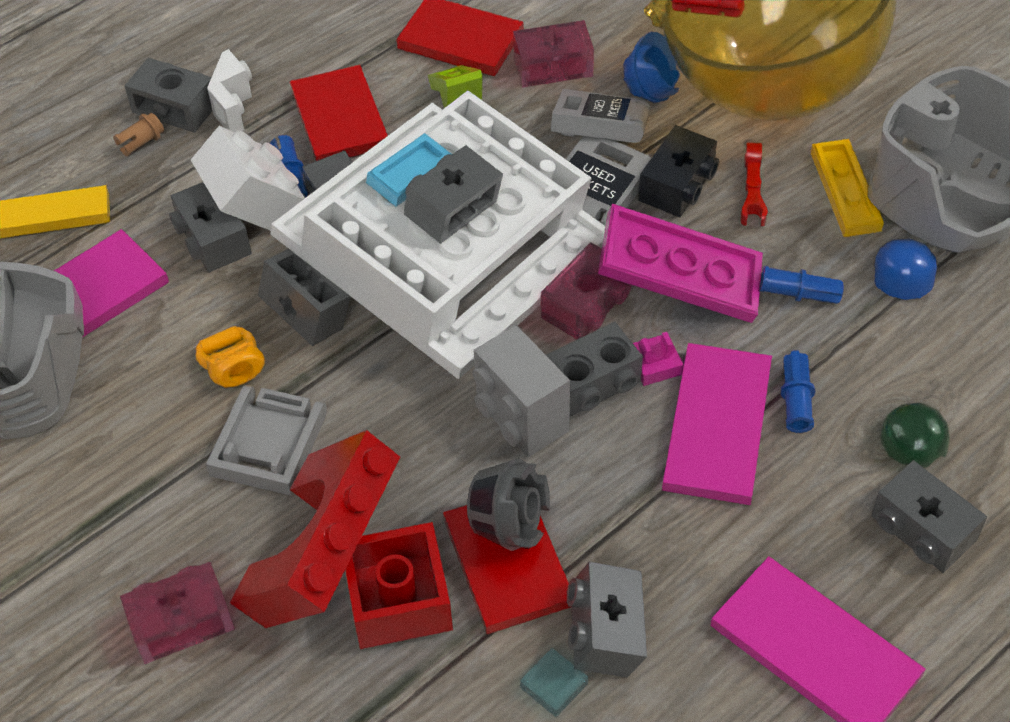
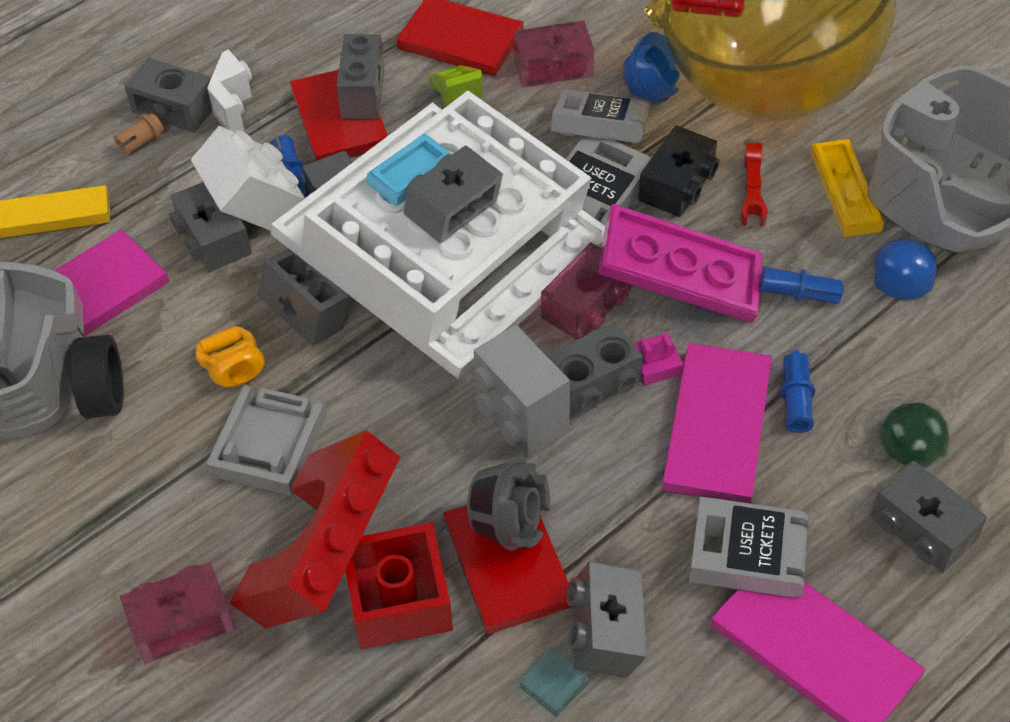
(96, 376): none -> black tyre
(360, 76): none -> dark grey brick
(759, 550): none -> light grey container

